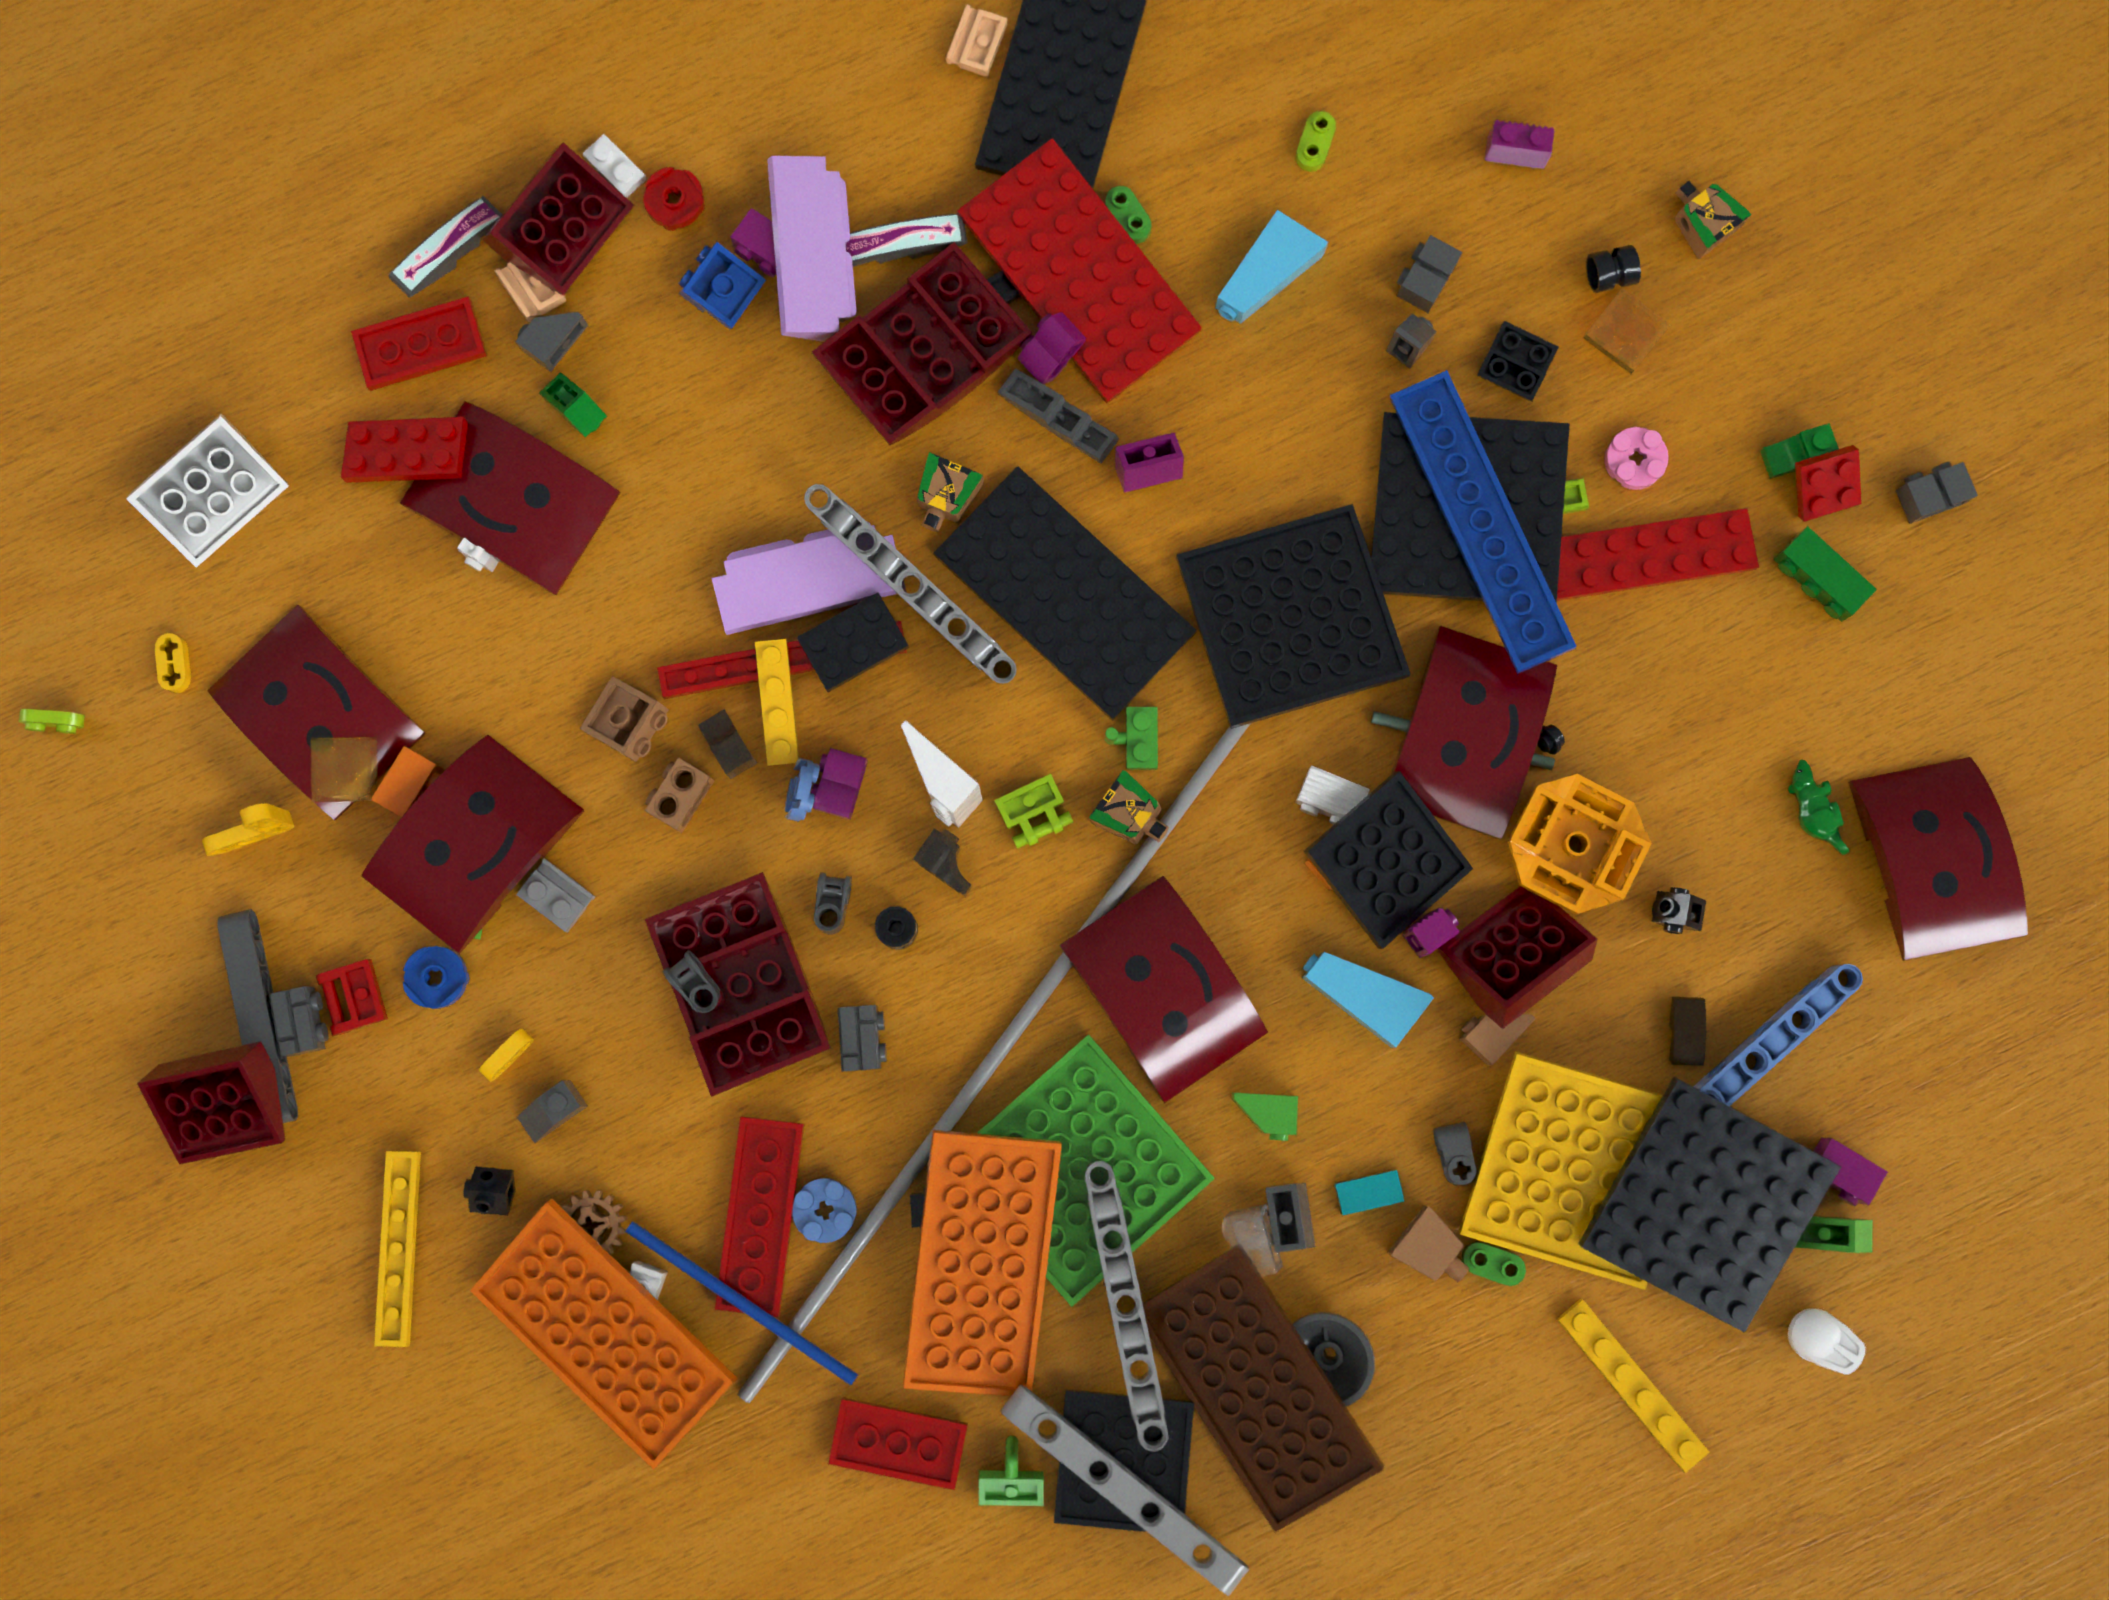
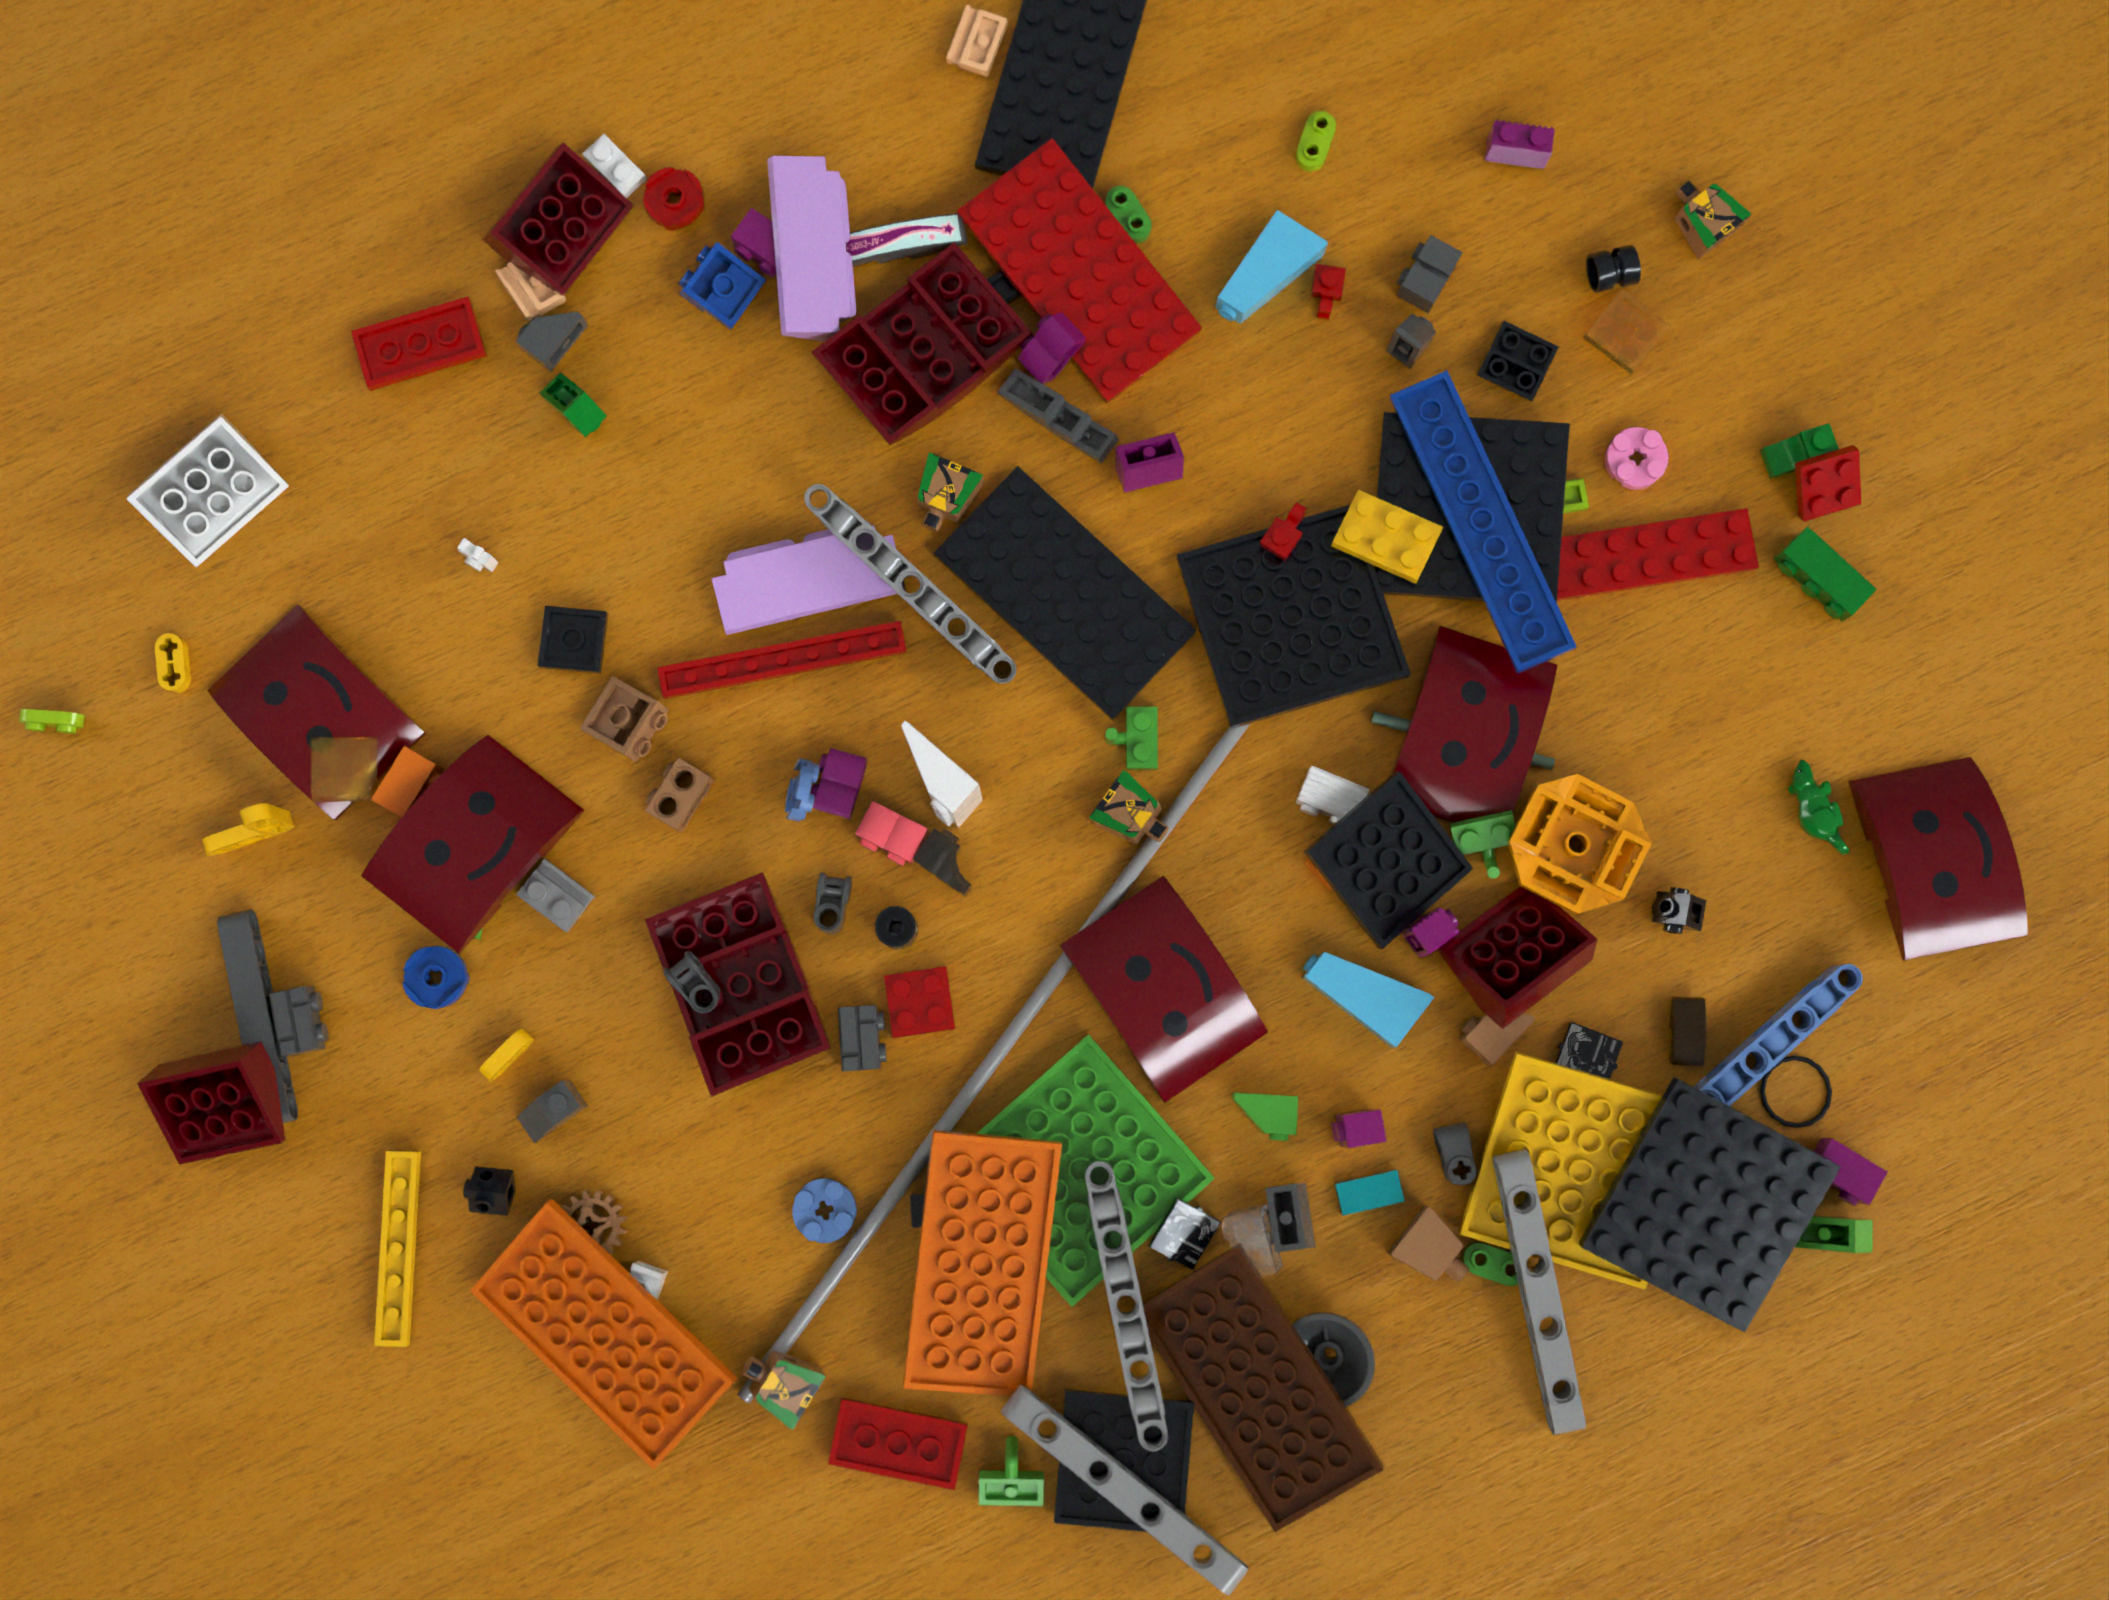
(361, 994): red plate -> none
(404, 449): red plate -> none
(443, 248): slope -> none
(516, 500): dark red slope -> none
(572, 639): none -> black plate
(727, 744): clear smoke arch -> none
(741, 1303): blue piece -> none
(760, 1212): red plate -> none
(777, 701): yellow plate -> none
(783, 1384): none -> torso
(853, 642): black plate -> none
(891, 833): none -> coral brick
(919, 1002): none -> red plate
(1030, 802): lime plate -> none
(1184, 1233): none -> piece
(1283, 535): none -> red plate
(1327, 286): none -> red plate
(1359, 1128): none -> magenta brick
(1387, 536): none -> yellow plate
(1484, 835): none -> bright green plate
(1539, 1292): none -> light grey beam
(1550, 739): black plate -> none
(1588, 1051): none -> piece
(1633, 1385): yellow plate -> none
(1825, 1341): white helmet -> none
(1828, 1098): none -> black piece
(1936, 492): dark grey piece -> none

